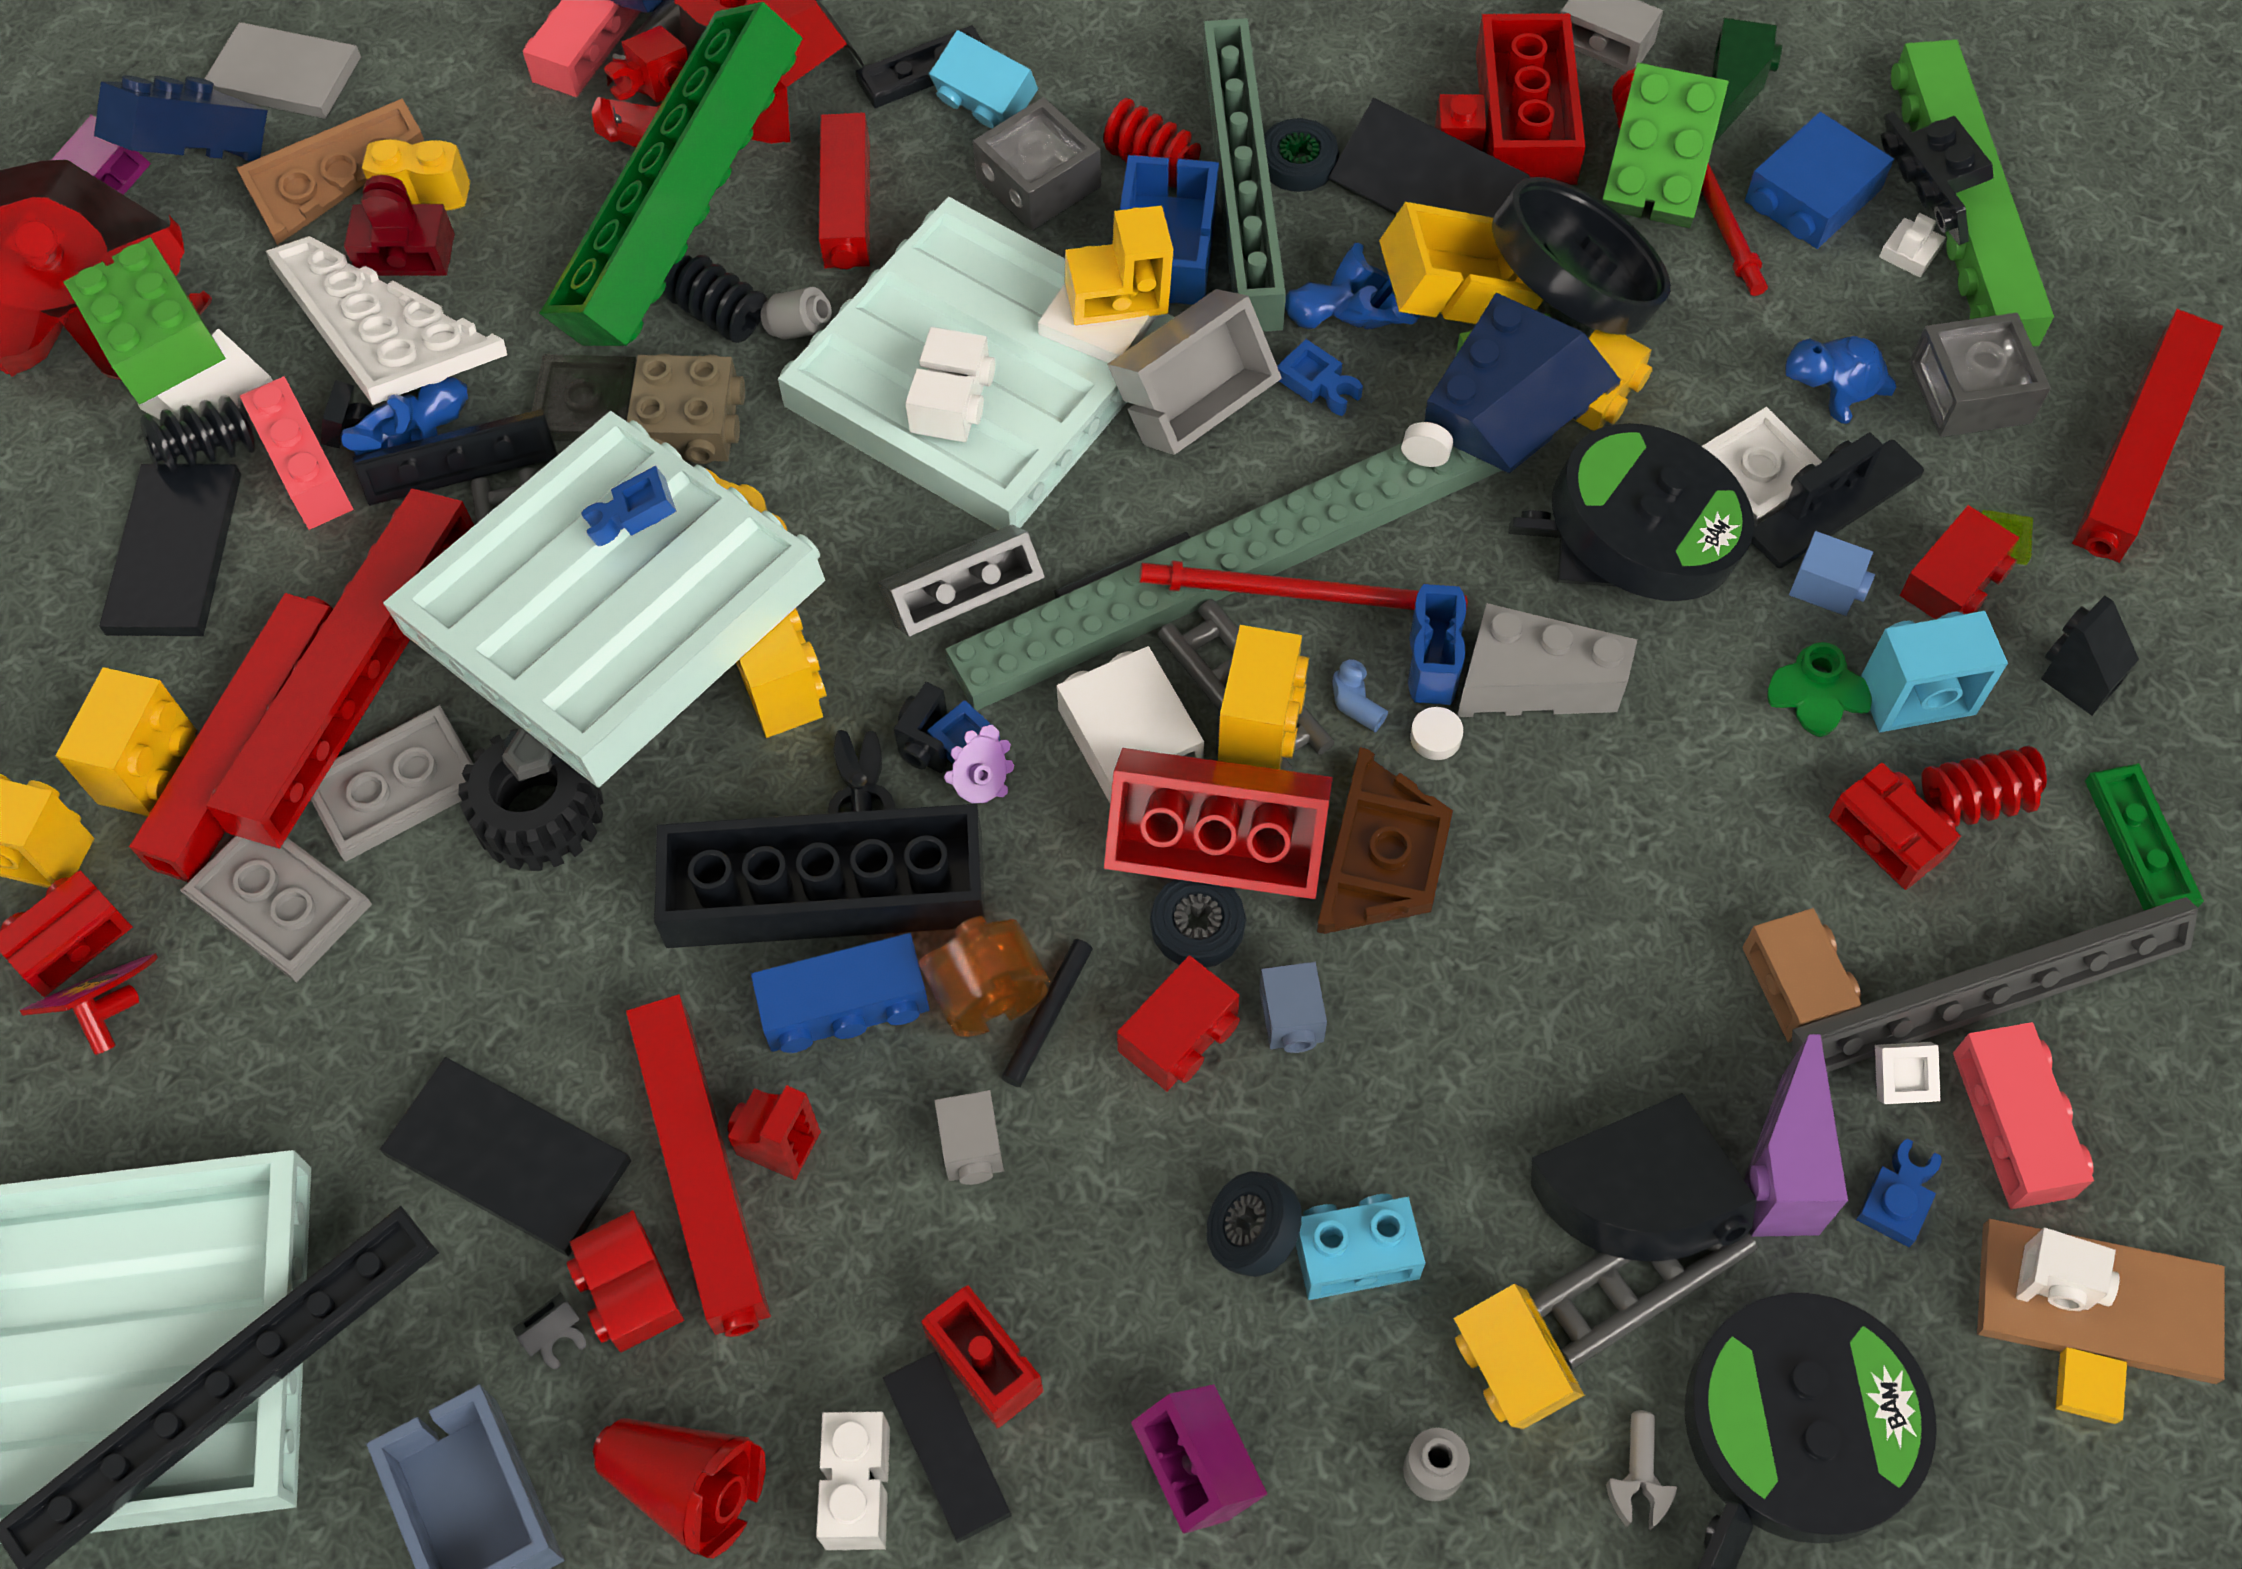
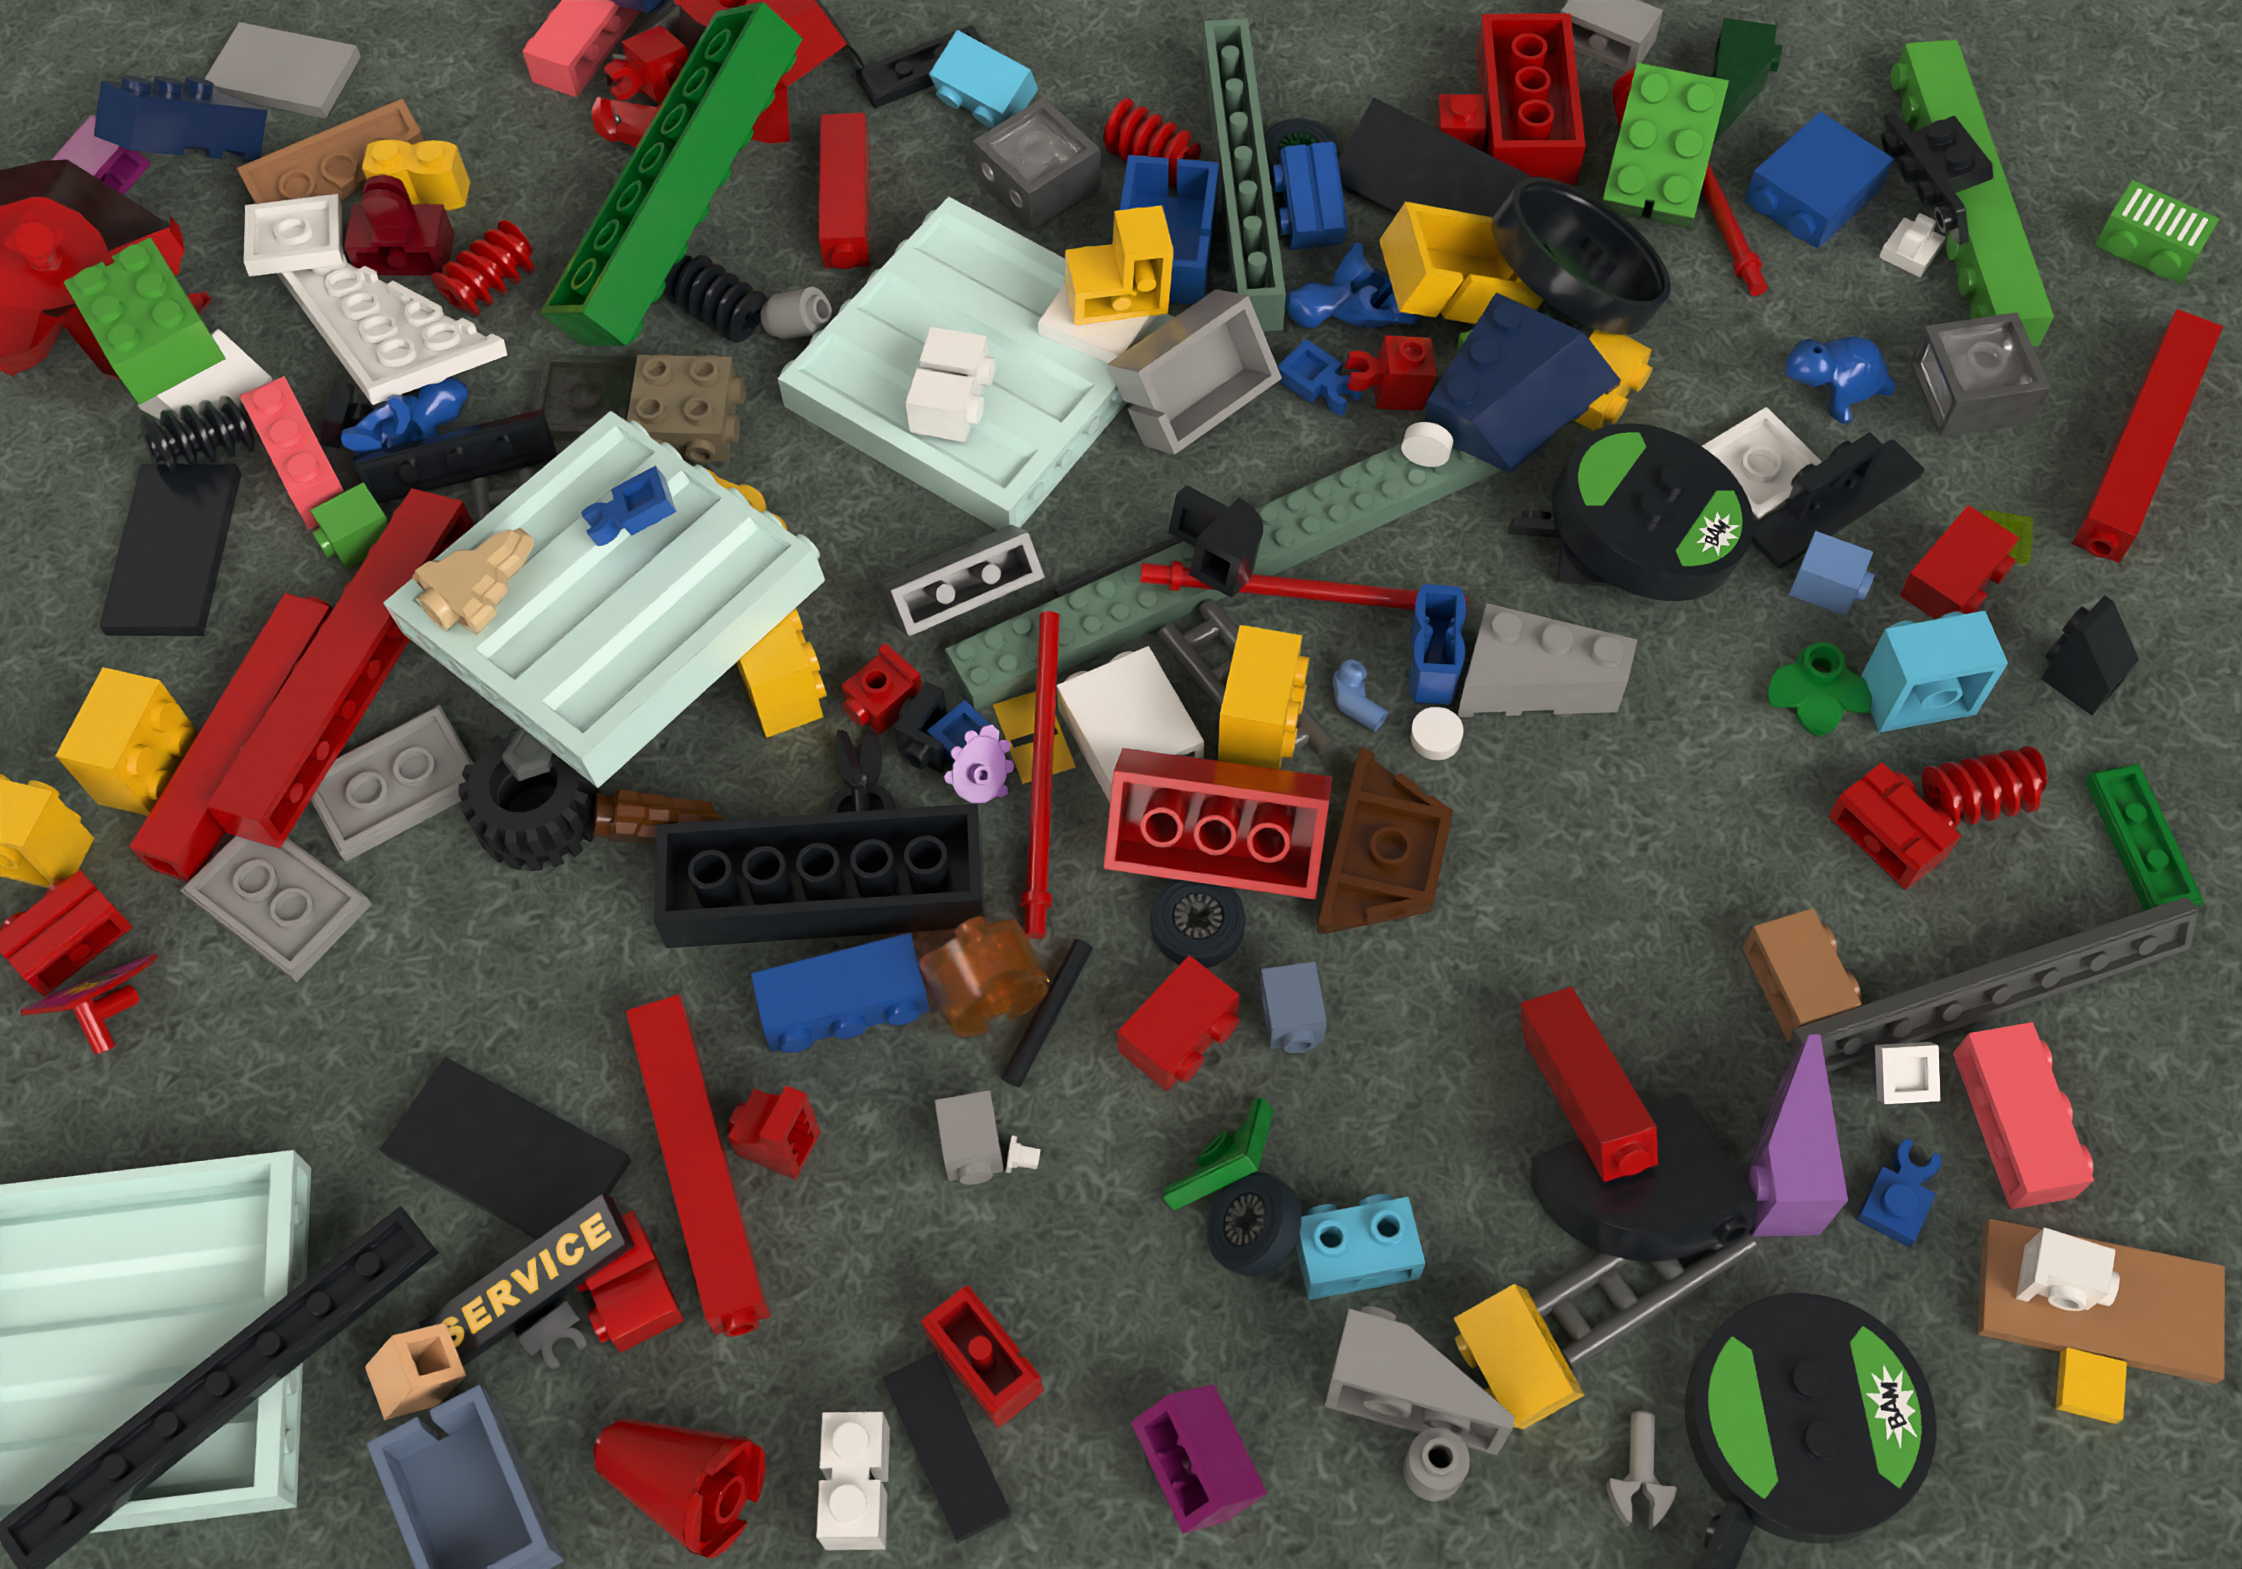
(293, 235): none -> white tile
(349, 525): none -> bright green brick
(415, 1370): none -> light nougat brick
(472, 581): none -> tan rock
(485, 268): none -> red piece
(534, 1278): none -> black tile
(635, 815): none -> reddish brown rock
(880, 690): none -> red brick
(1017, 723): none -> yellow sticker
(1021, 1156): none -> white piece
(1036, 898): none -> red bar
(1222, 536): none -> black brick
(1225, 1158): none -> green tile
(1310, 195): none -> blue brick
(1399, 374): none -> red brick
(1405, 1382): none -> light grey slope
(1589, 1084): none -> red brick
(2156, 232): none -> bright green brick

